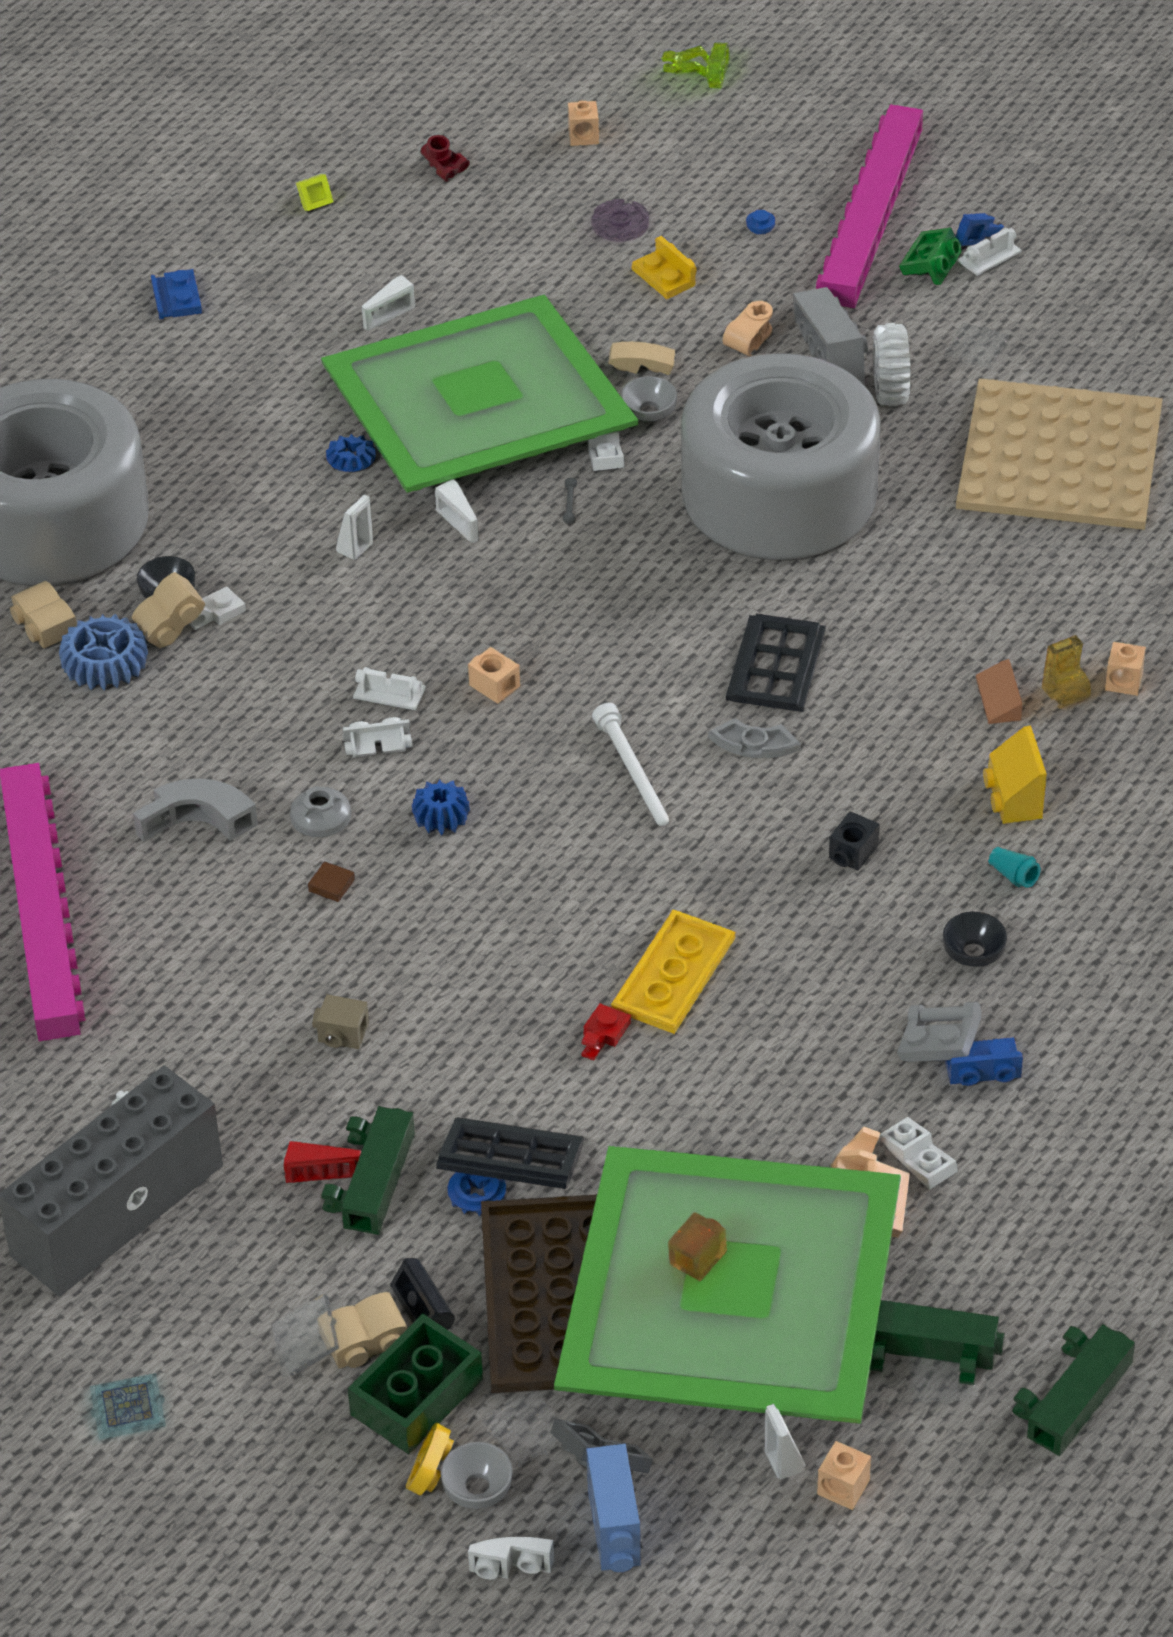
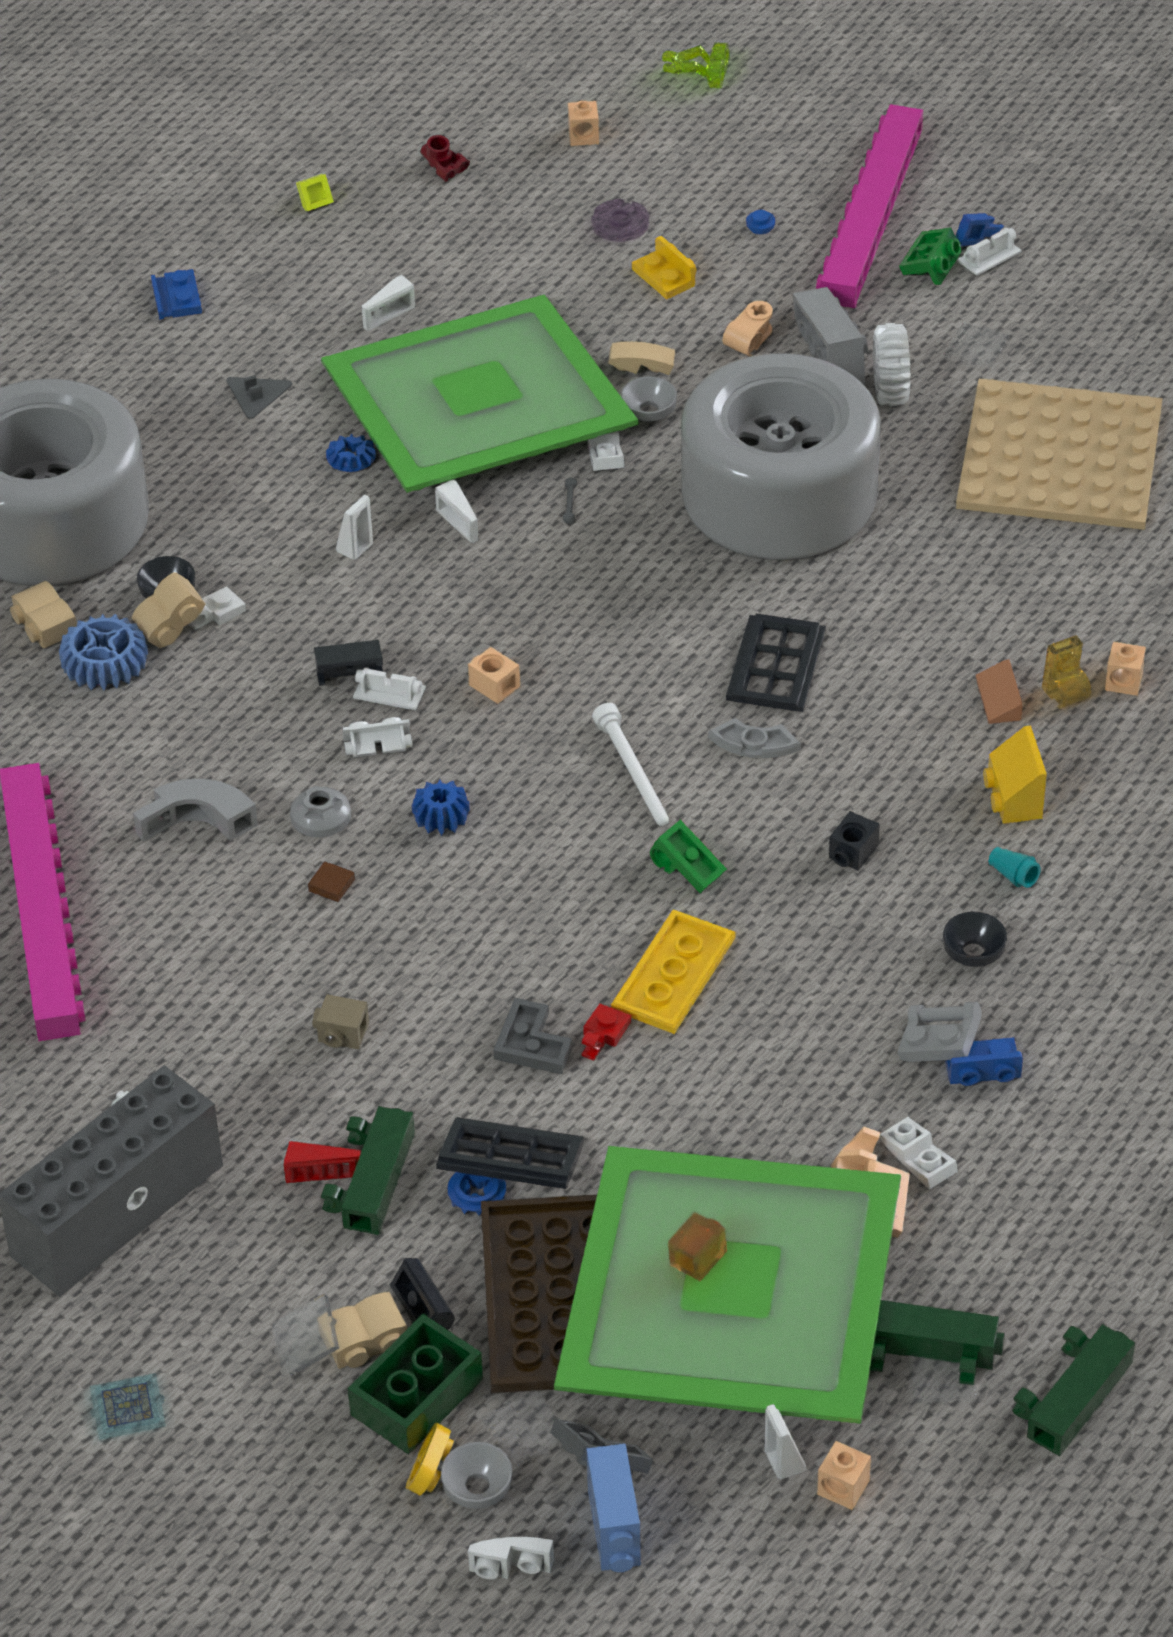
(256, 393): none -> dark grey piece
(347, 659): none -> black hinge
(526, 1044): none -> dark grey plate
(683, 851): none -> green plate

